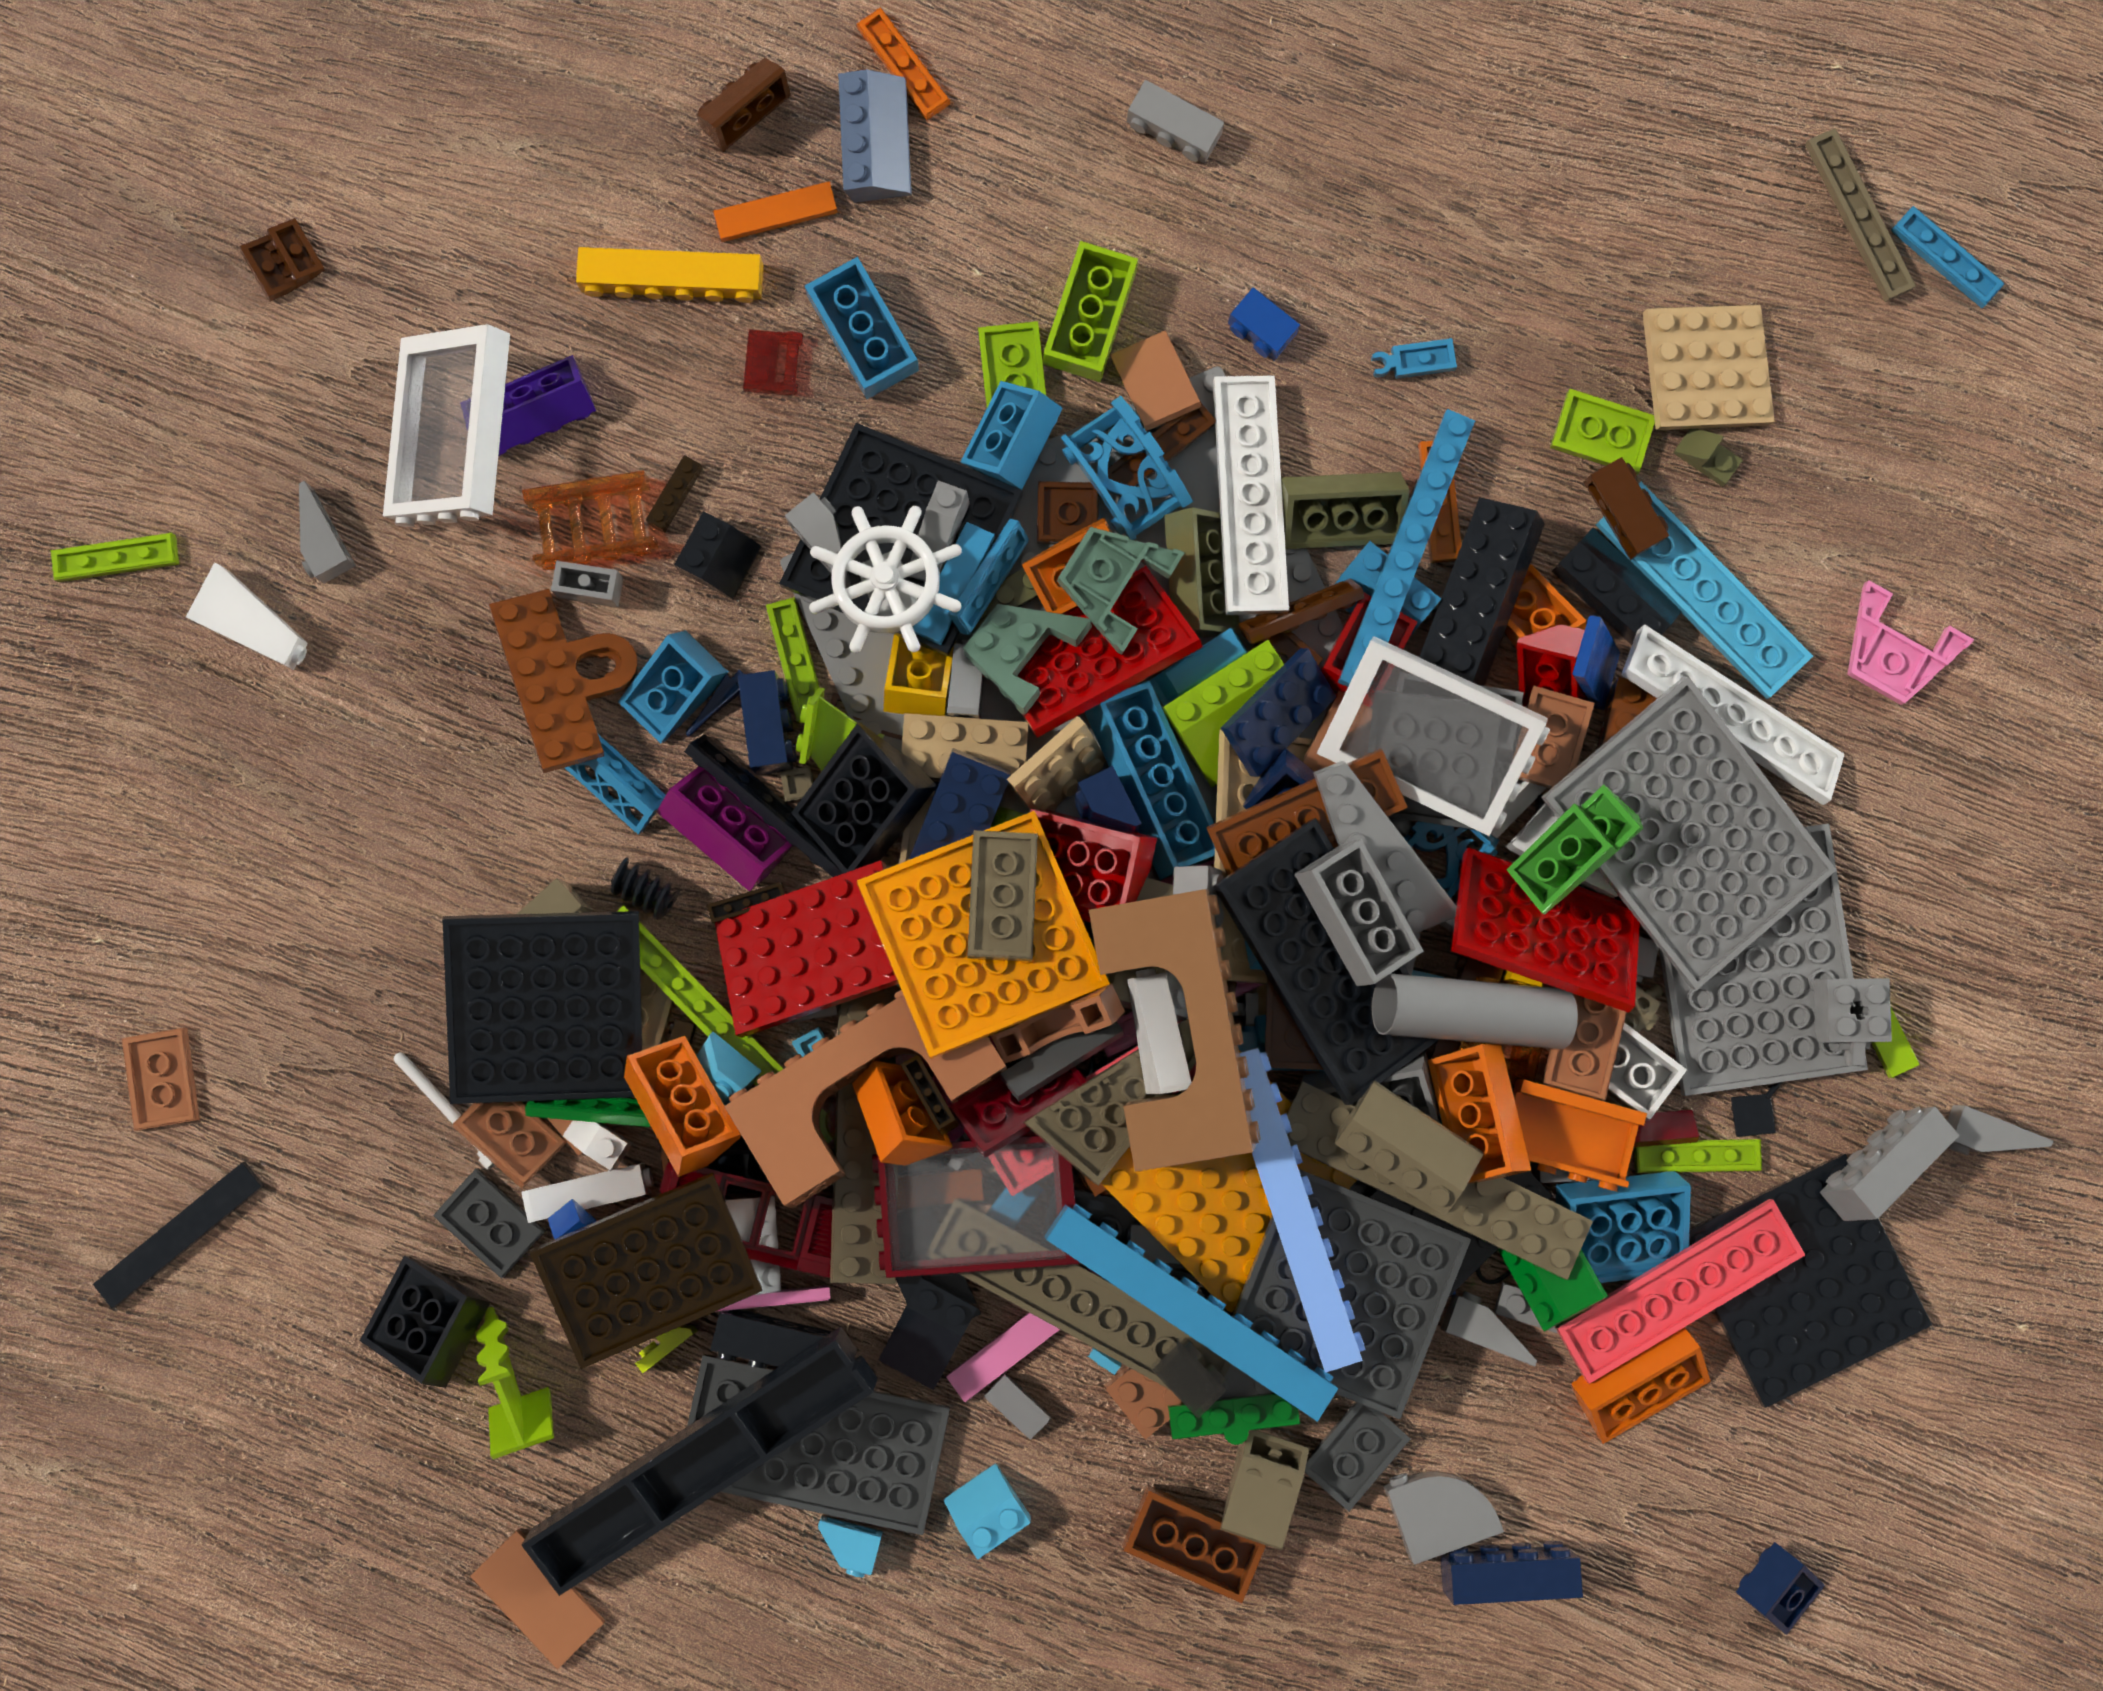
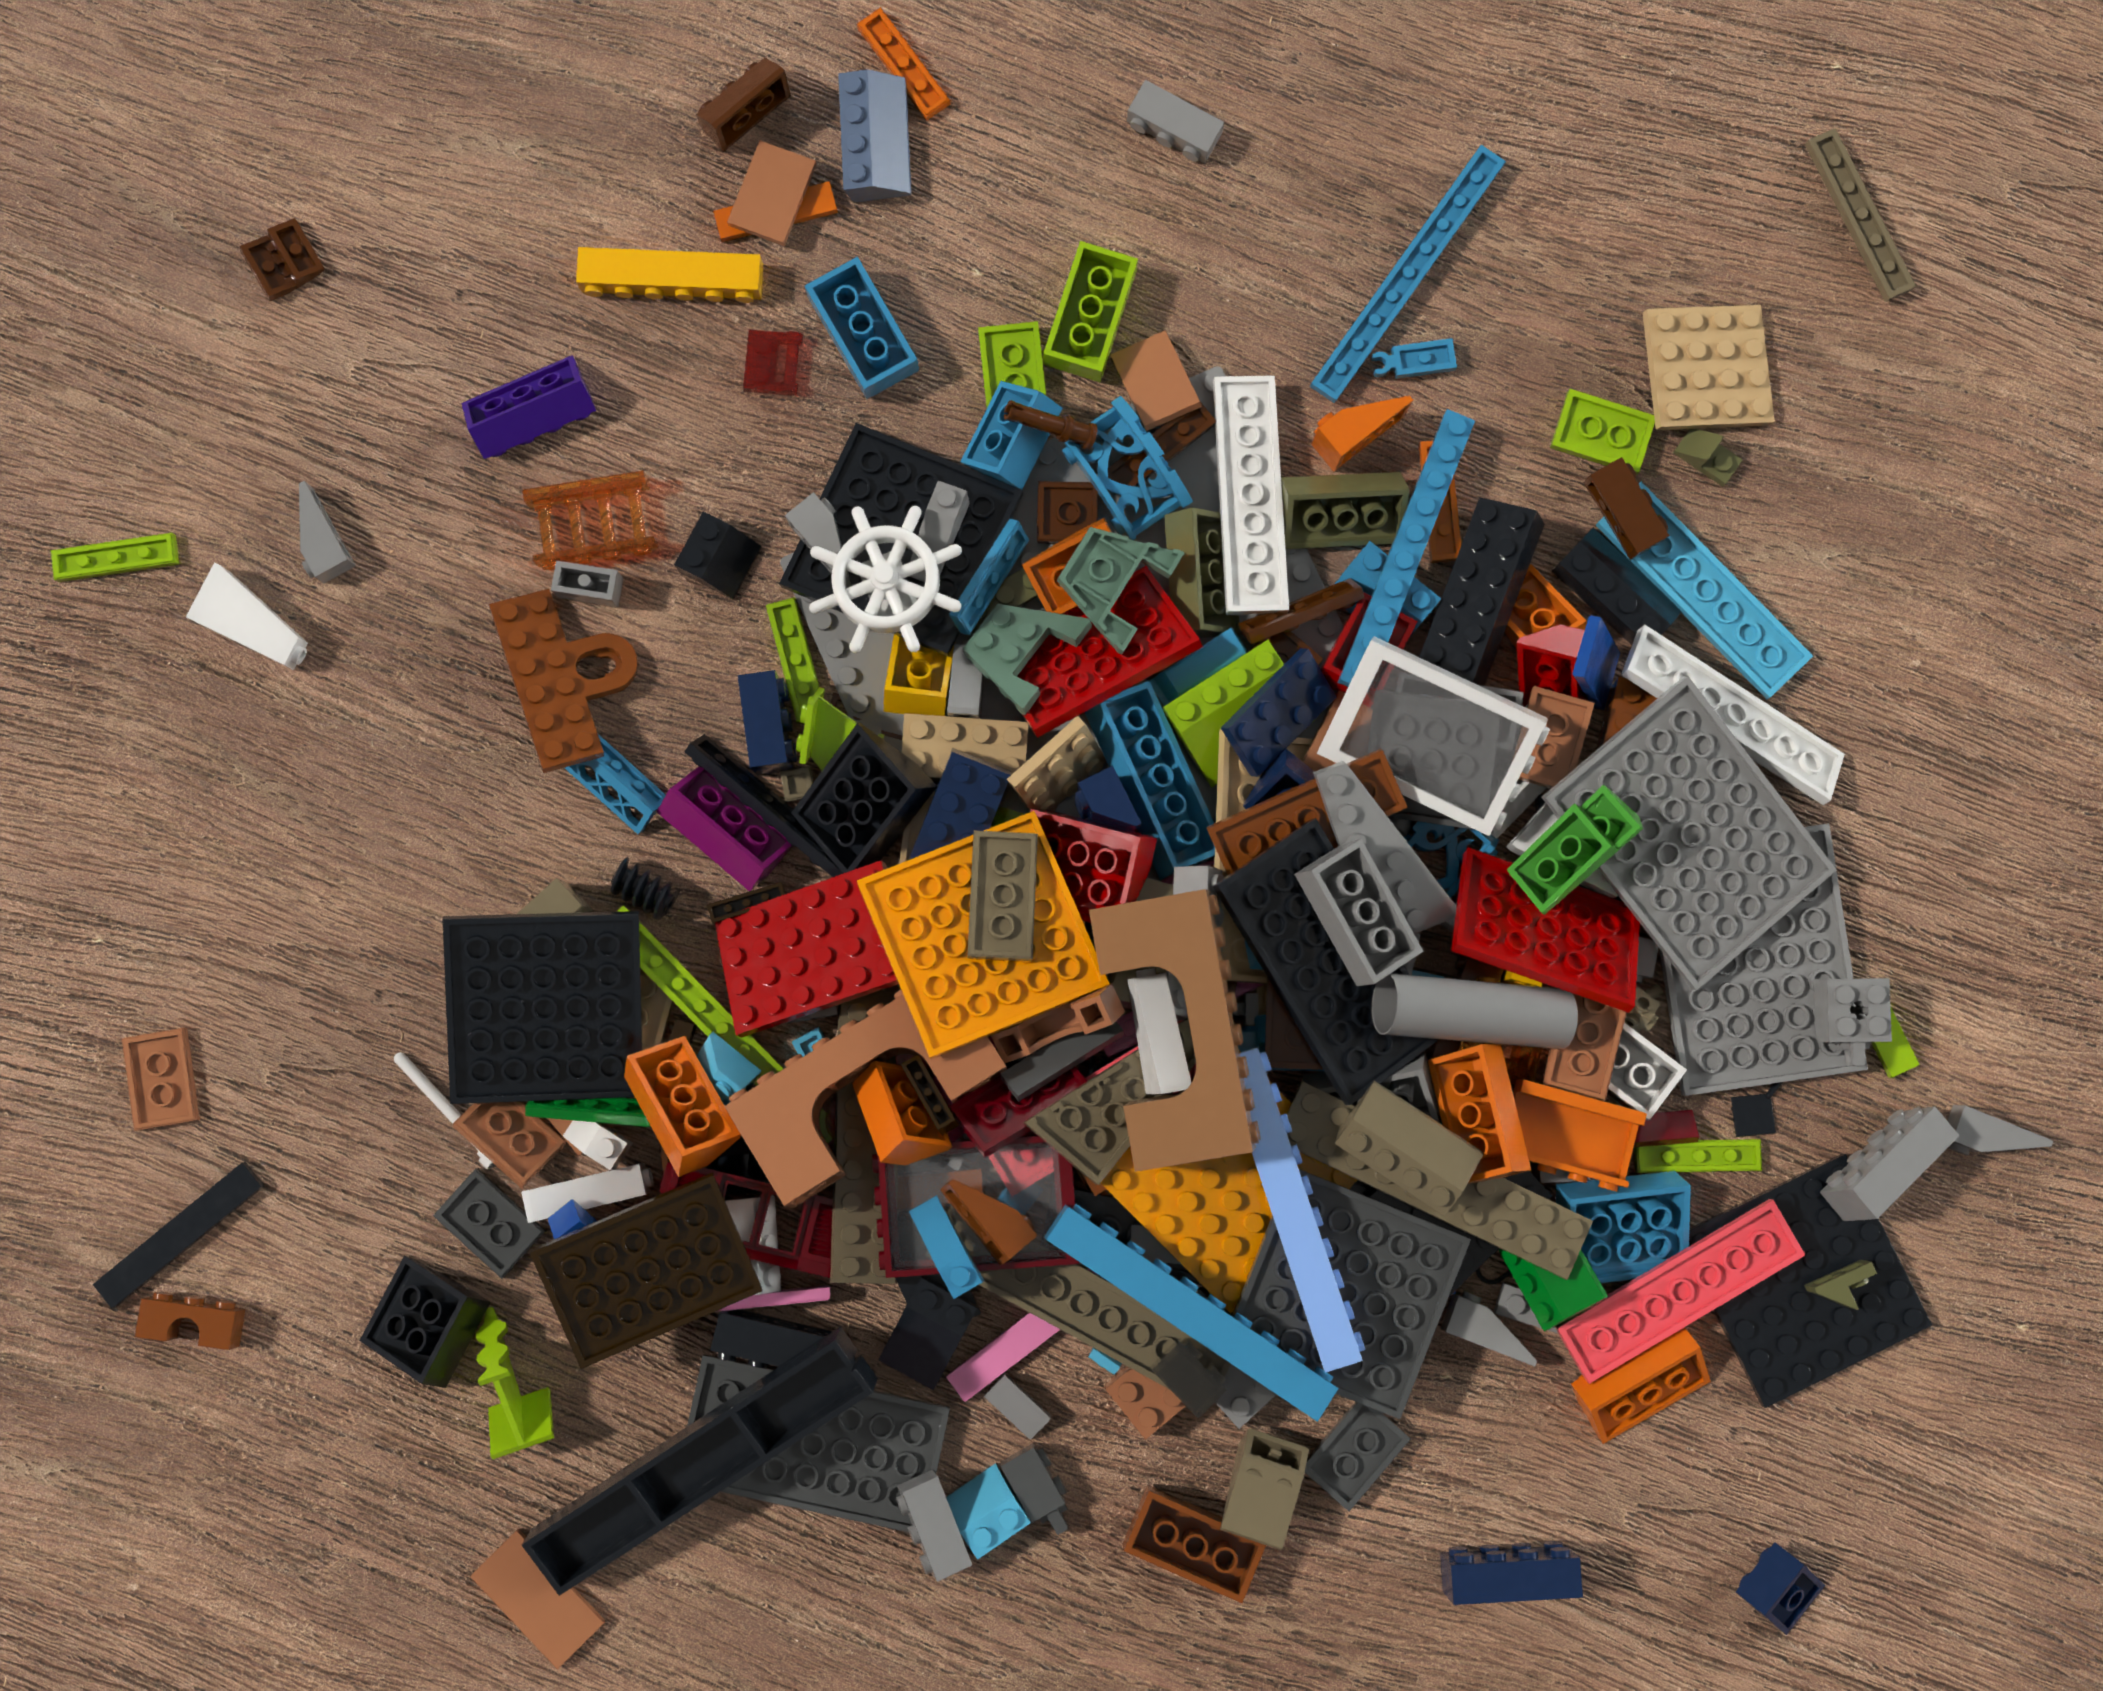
(218, 1324): none -> dark orange arch
(446, 426): window -> none
(668, 1342): neon yellow slope -> none
(672, 685): dark azure slope -> none
(674, 494): dark brown piece -> none
(723, 695): dark blue piece -> none
(771, 193): none -> nougat tile
(851, 1544): medium azure slope -> none
(933, 1526): none -> light grey brick
(946, 1247): none -> dark azure slope
(954, 579): dark azure tile -> none
(993, 1222): none -> dark orange slope
(1036, 1487): none -> dark grey hinge
(1063, 427): none -> reddish brown pin
(1233, 1417): green hinge -> none
(1263, 324): blue brick -> none
(1355, 428): none -> orange slope
(1407, 274): none -> dark azure plate
(1439, 1513): light grey brick -> none
(1836, 1284): none -> olive slope
(1891, 660): bright pink wing -> none
(1947, 257): dark azure tile -> none

